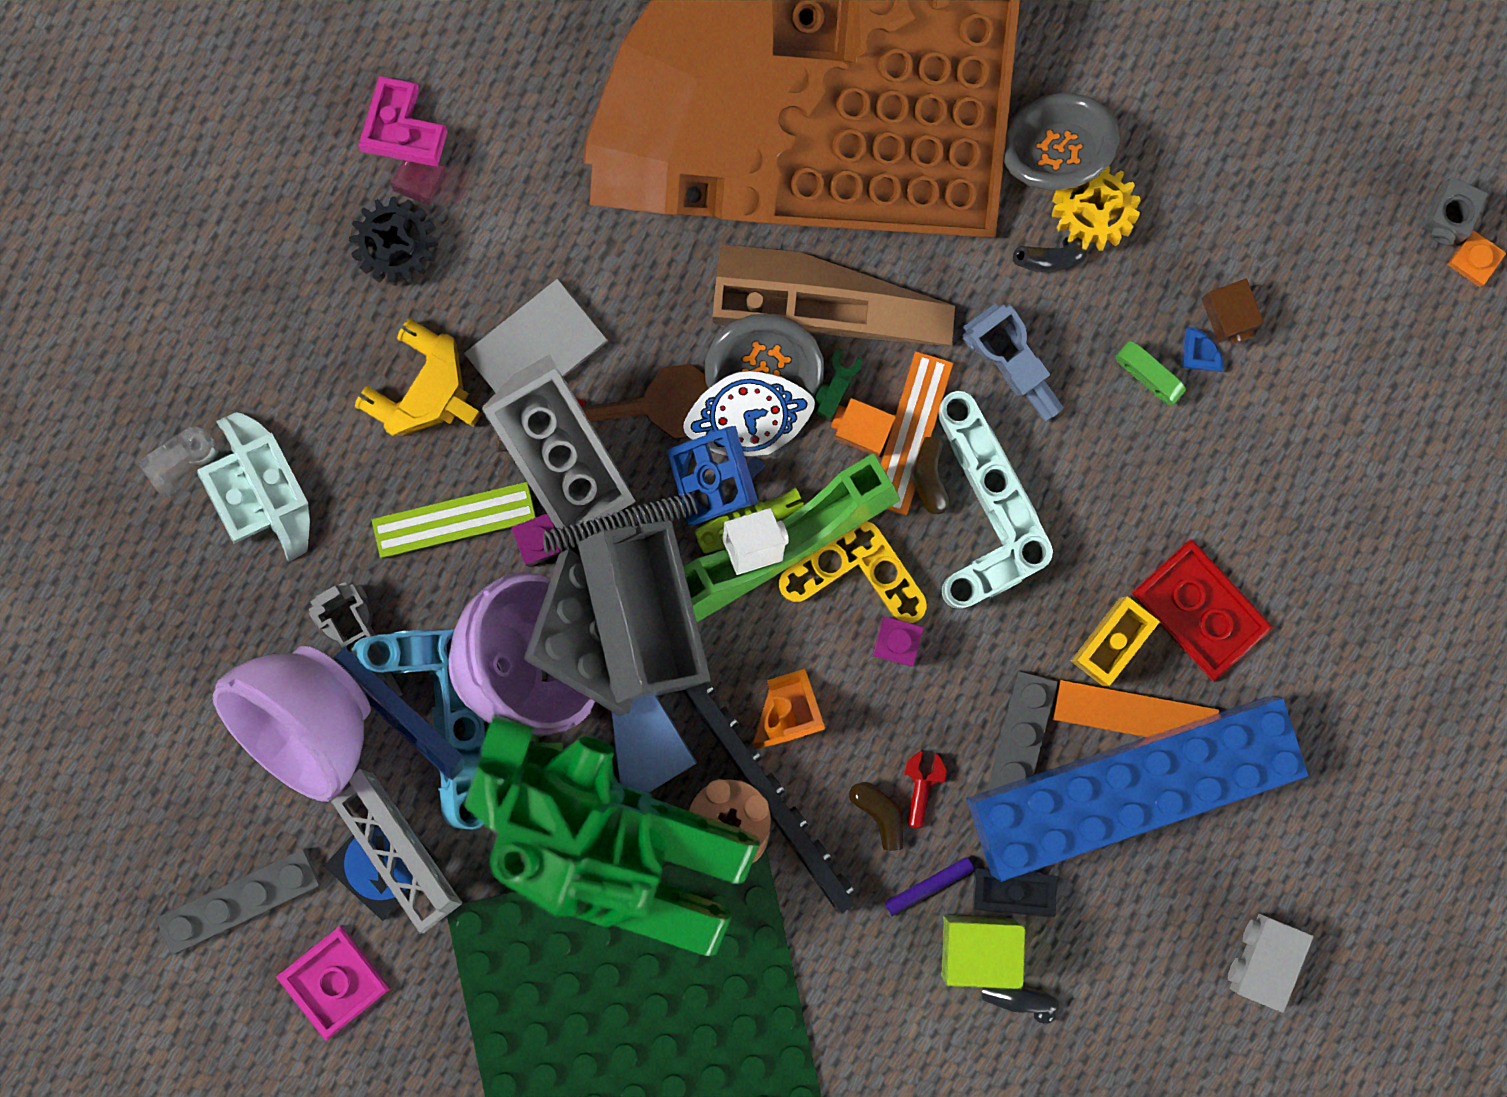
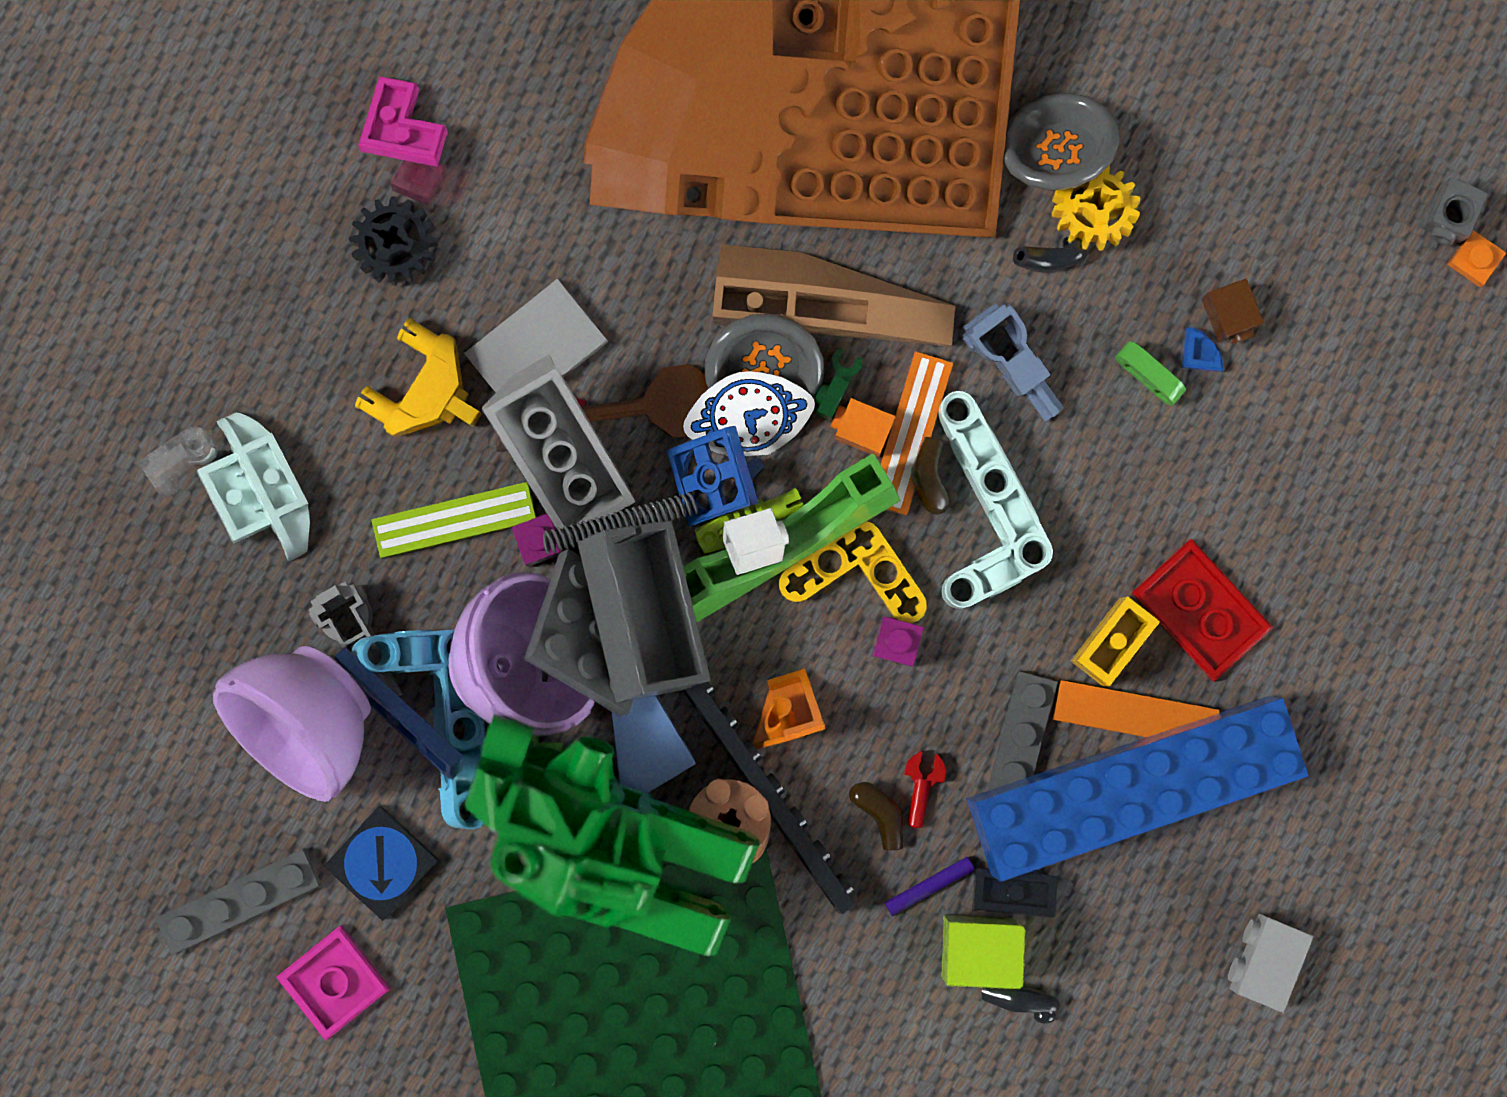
(403, 845): light grey fence -> none

